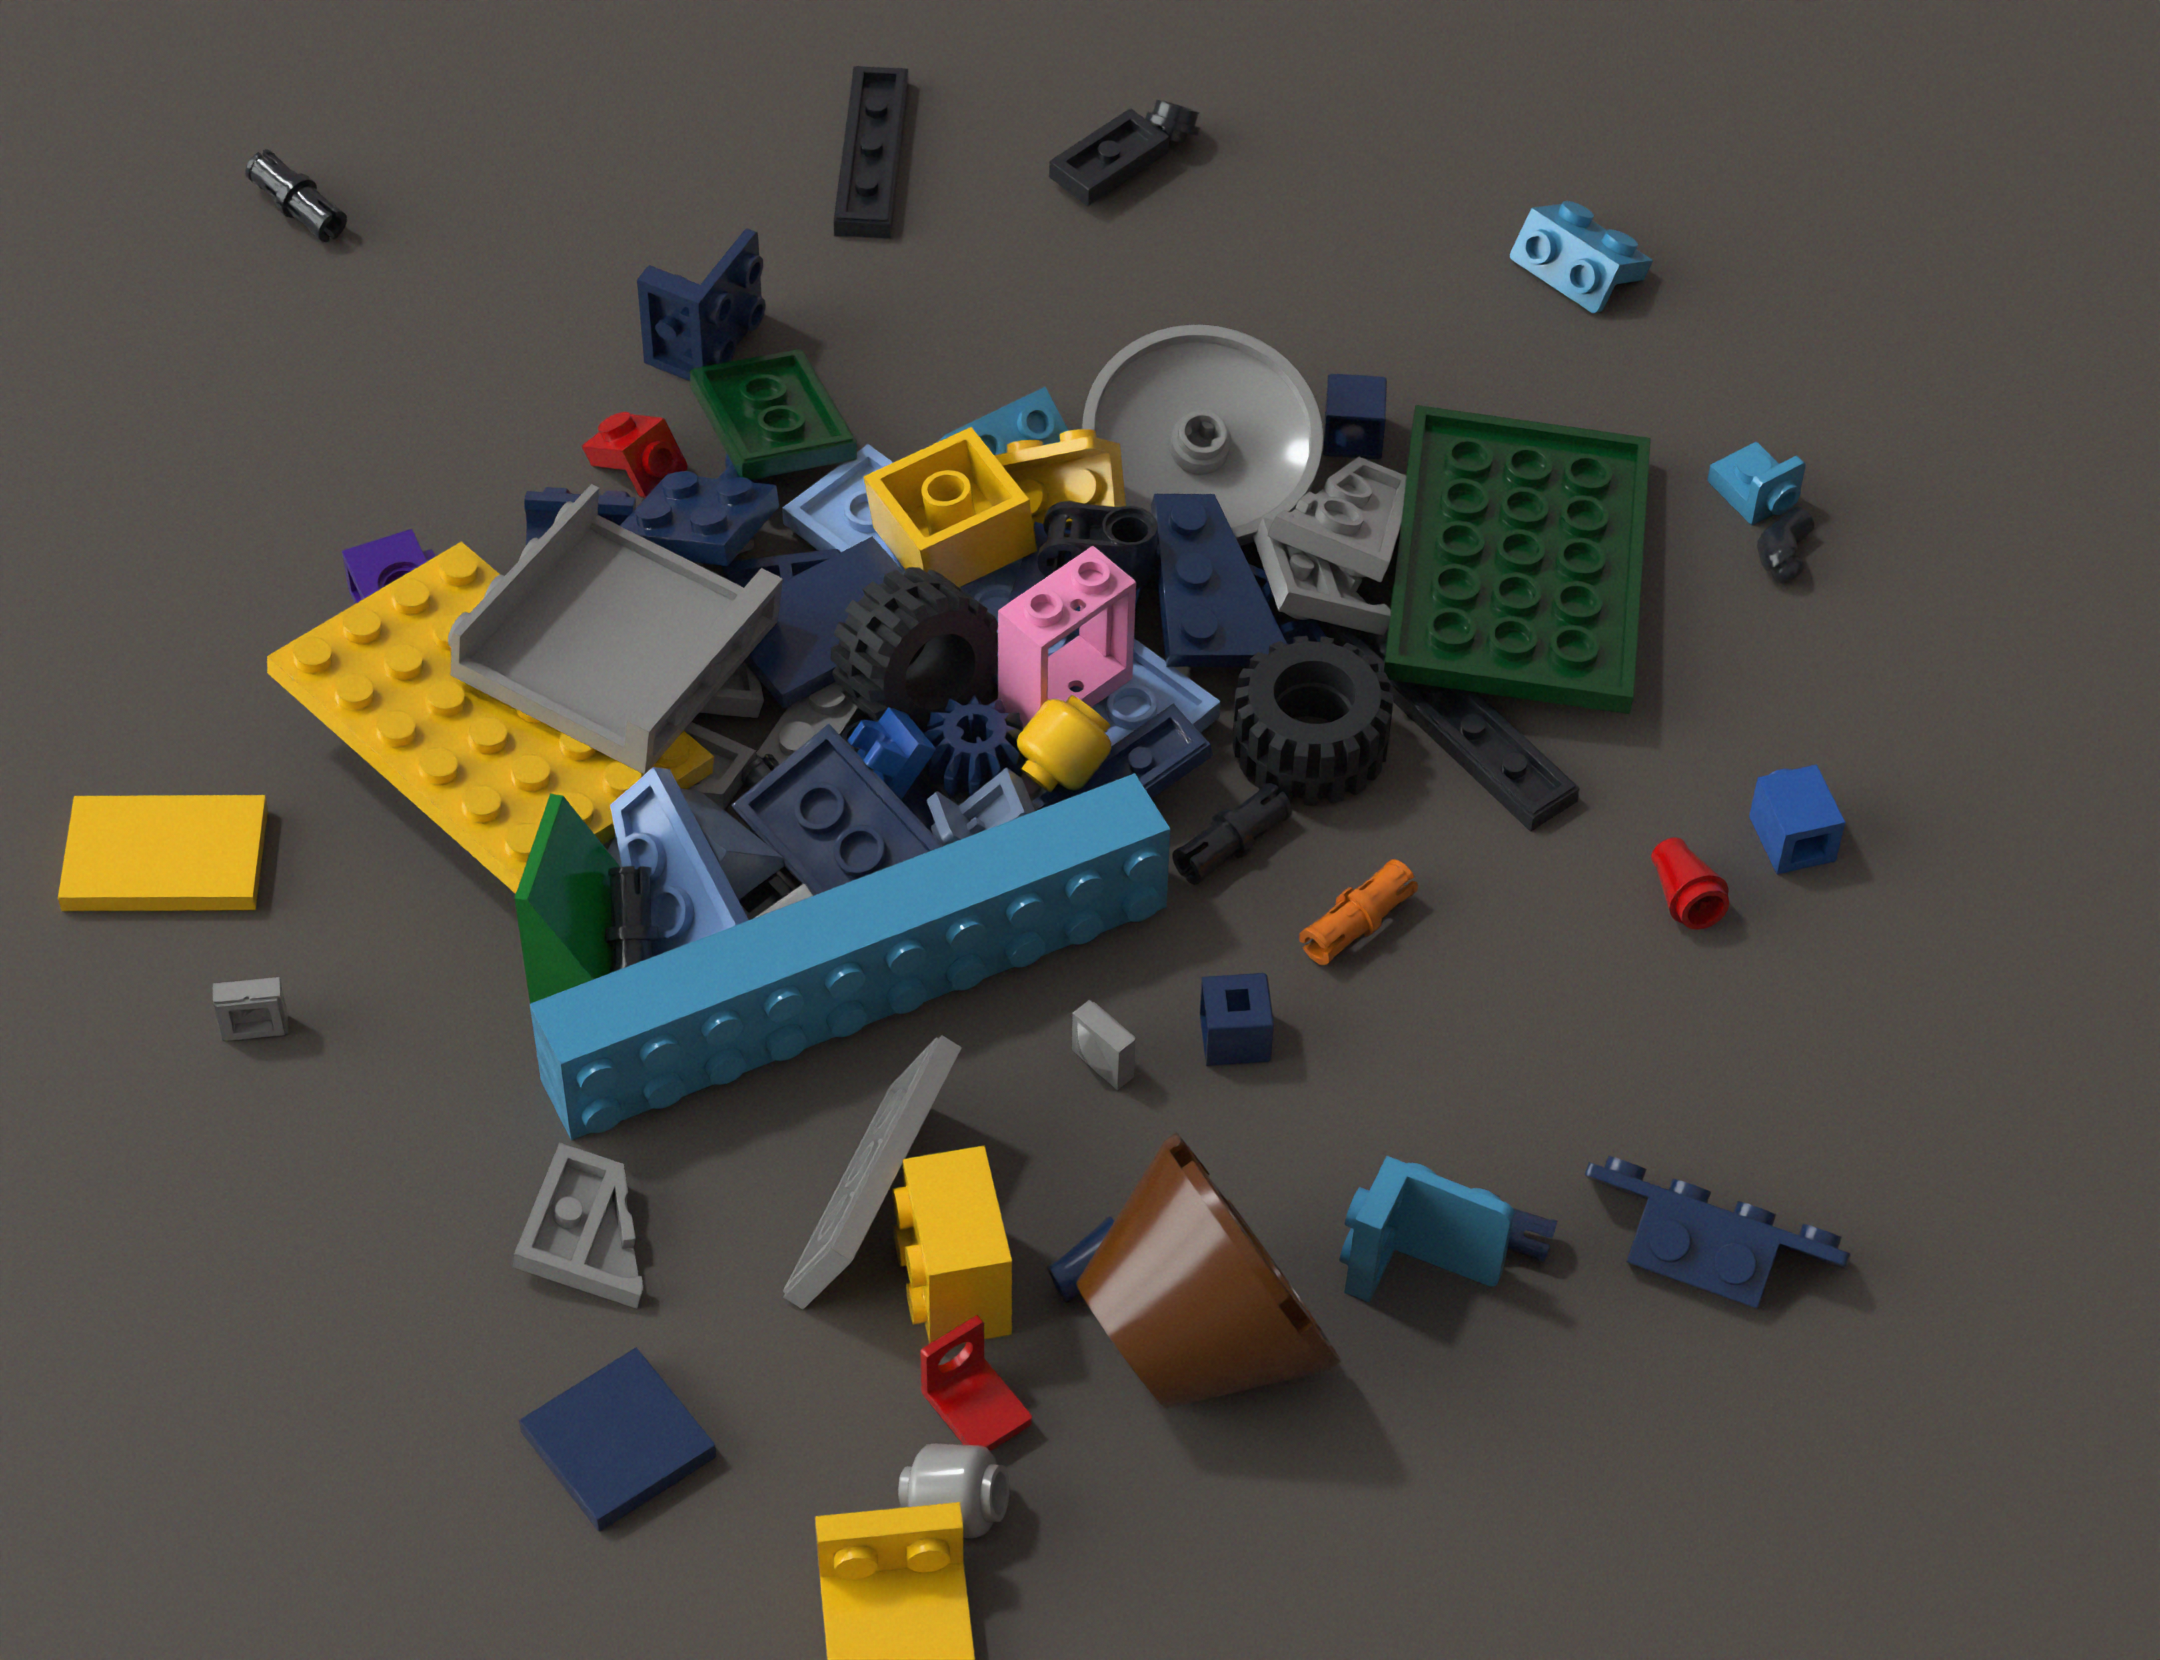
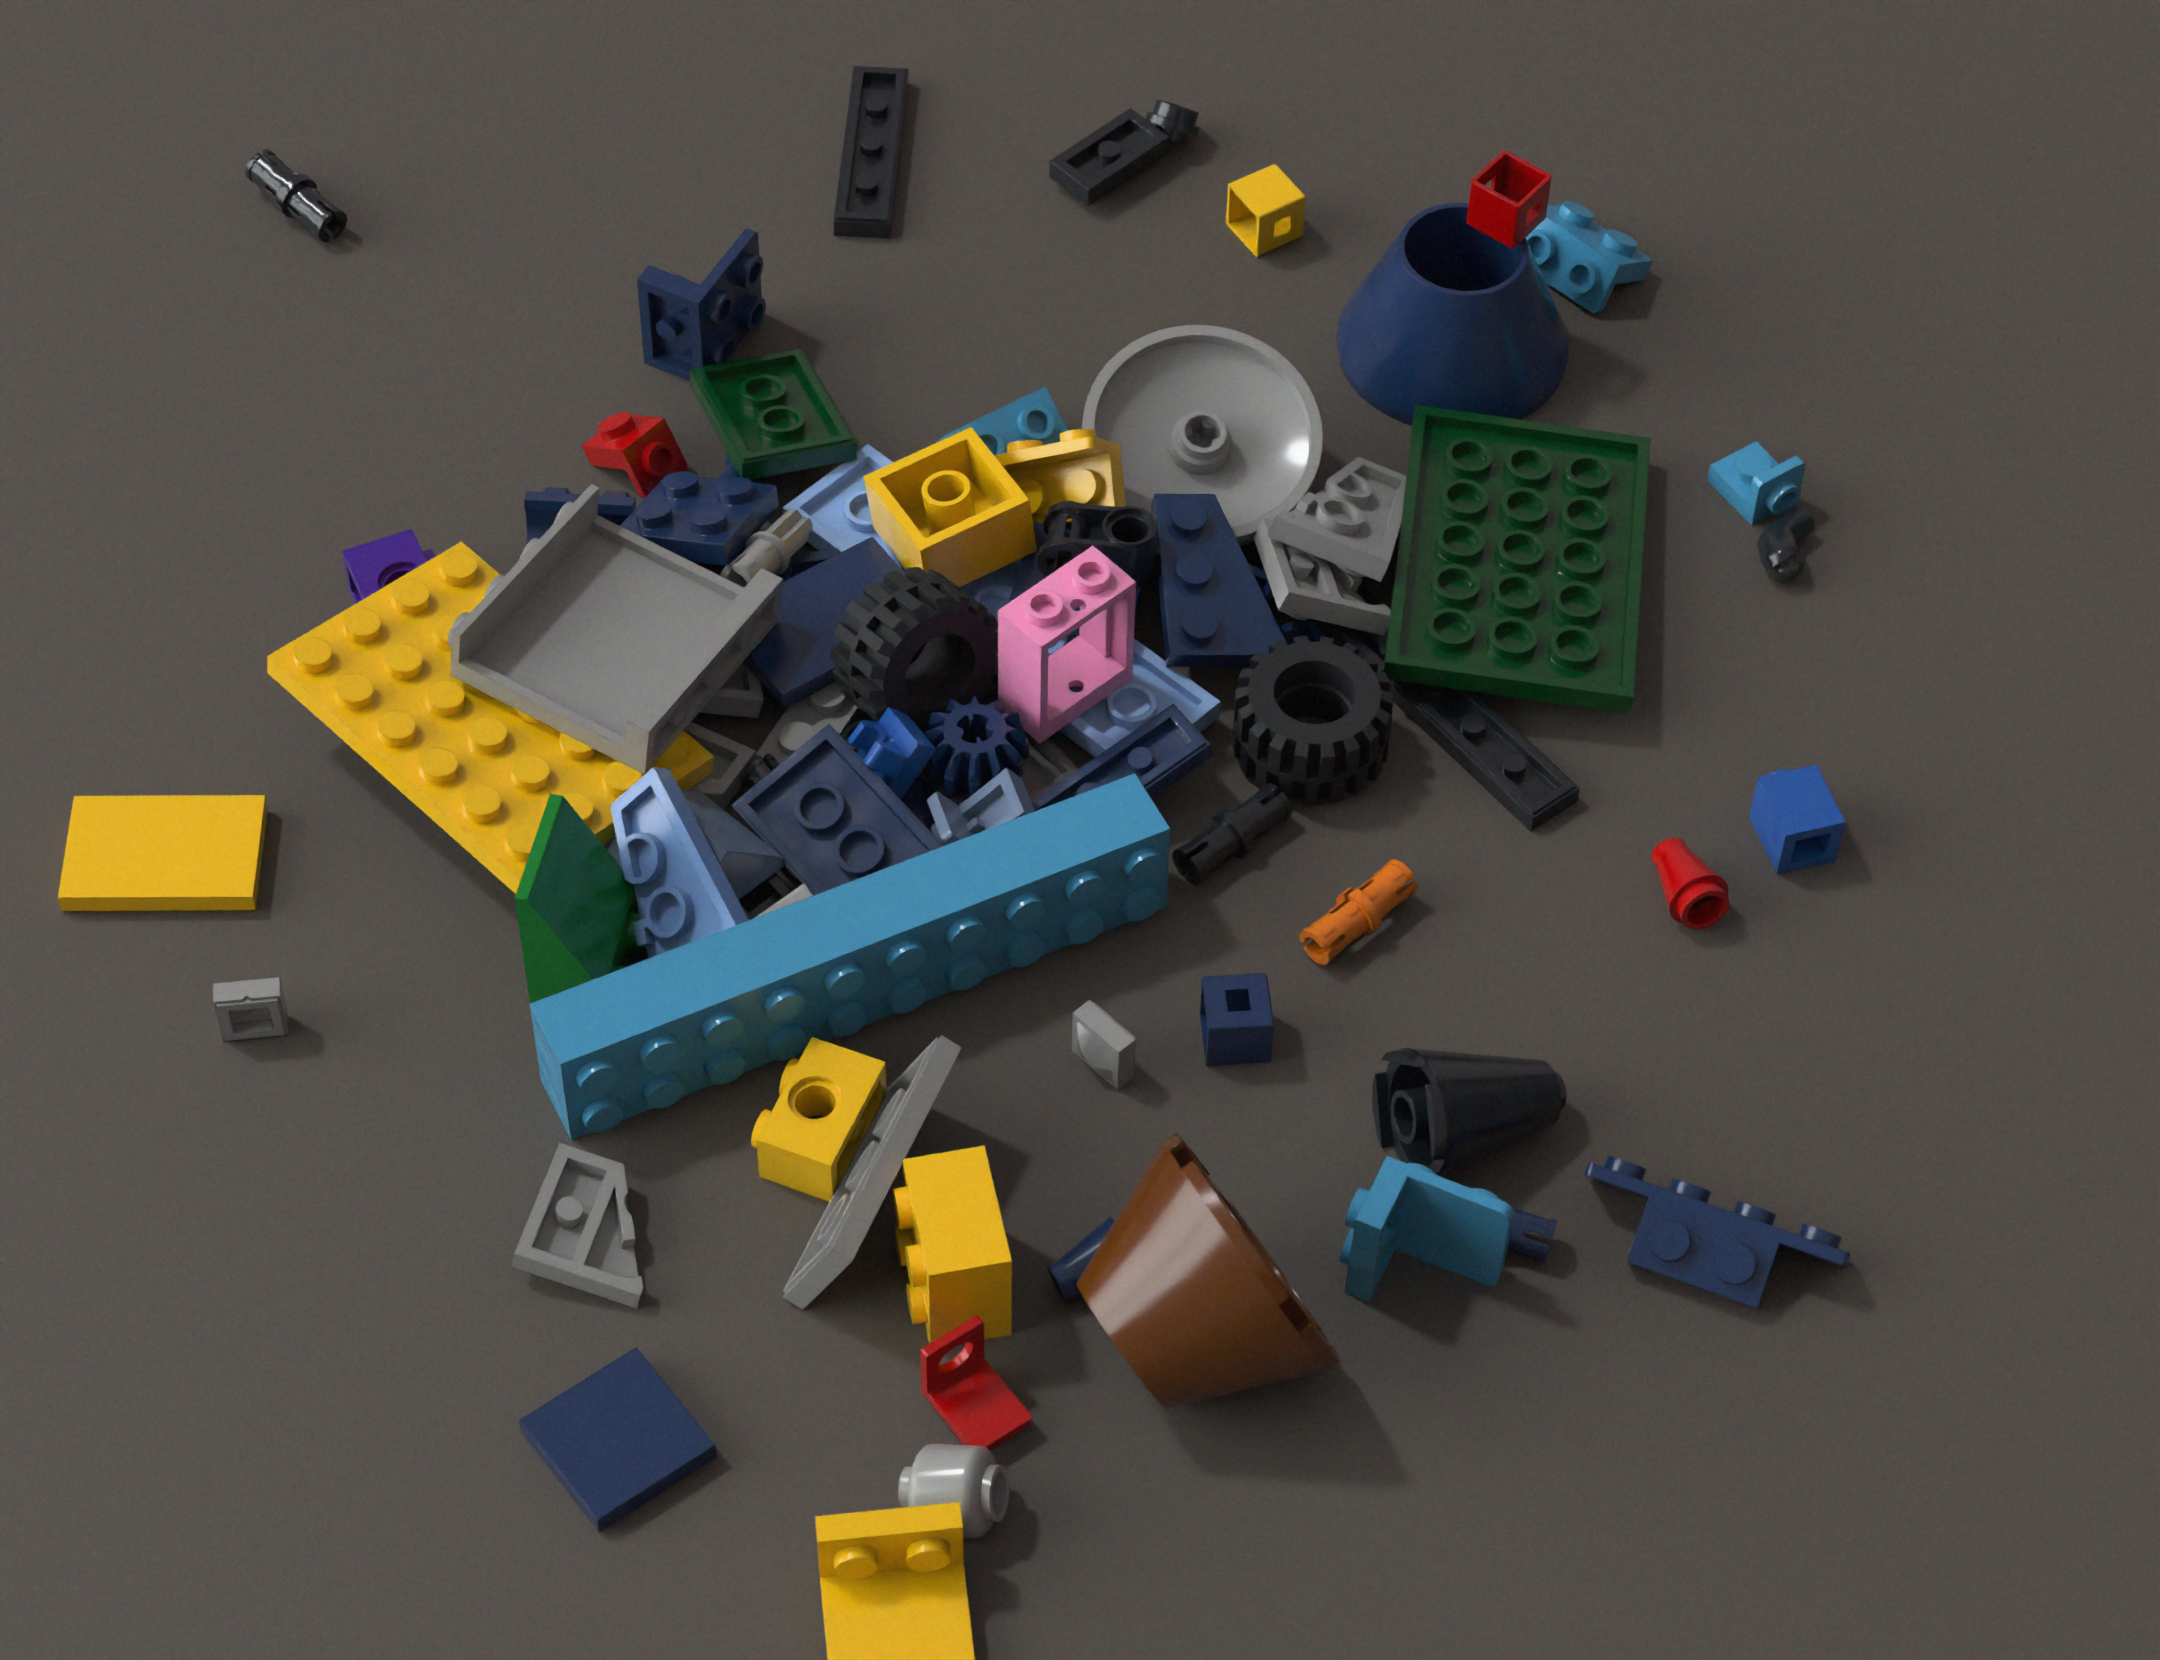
(630, 916): black pin -> none
(770, 548): none -> light grey axle
(816, 1152): none -> yellow brick
(1064, 744): yellow head -> none
(1265, 210): none -> yellow piece
(1355, 416): dark blue piece -> none
(1453, 324): none -> dark blue cone
(1461, 1106): none -> black cone
(1514, 201): none -> red piece

